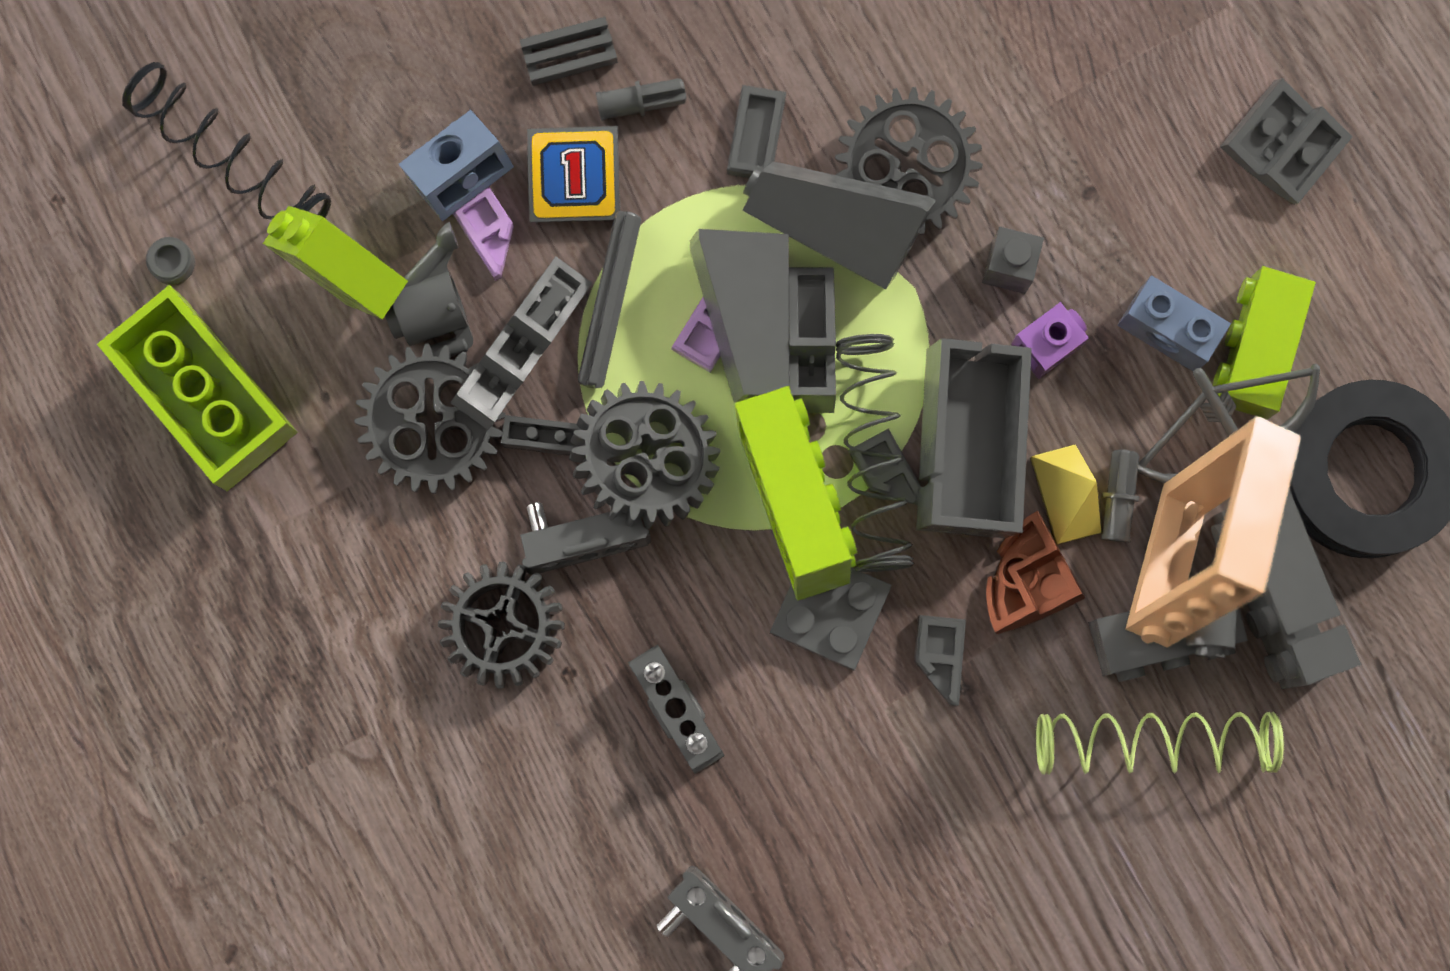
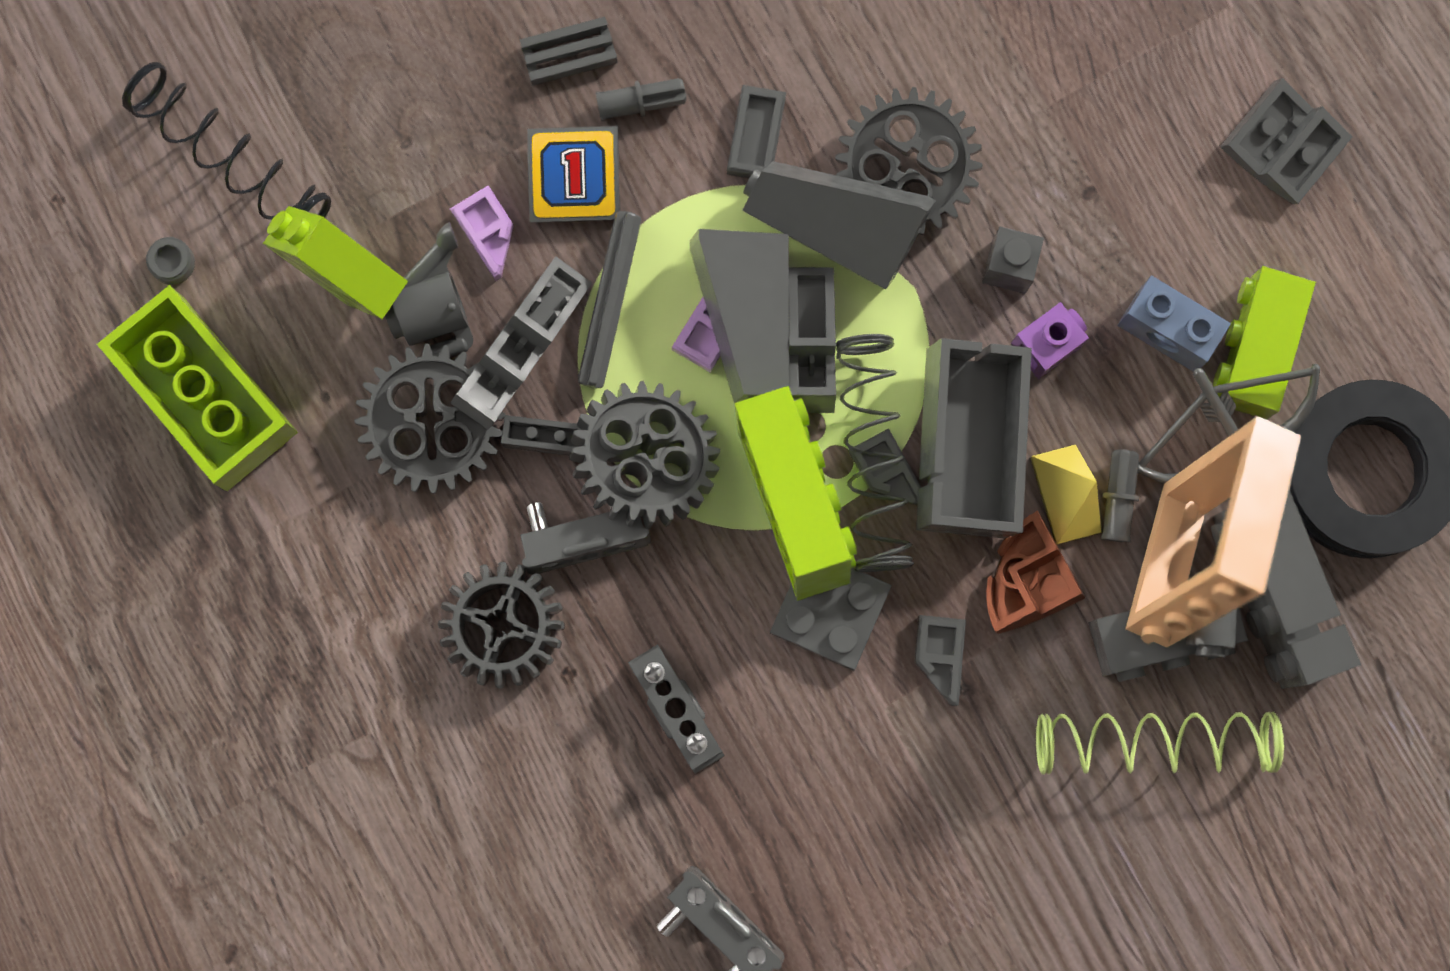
(456, 165): sand blue brick -> none

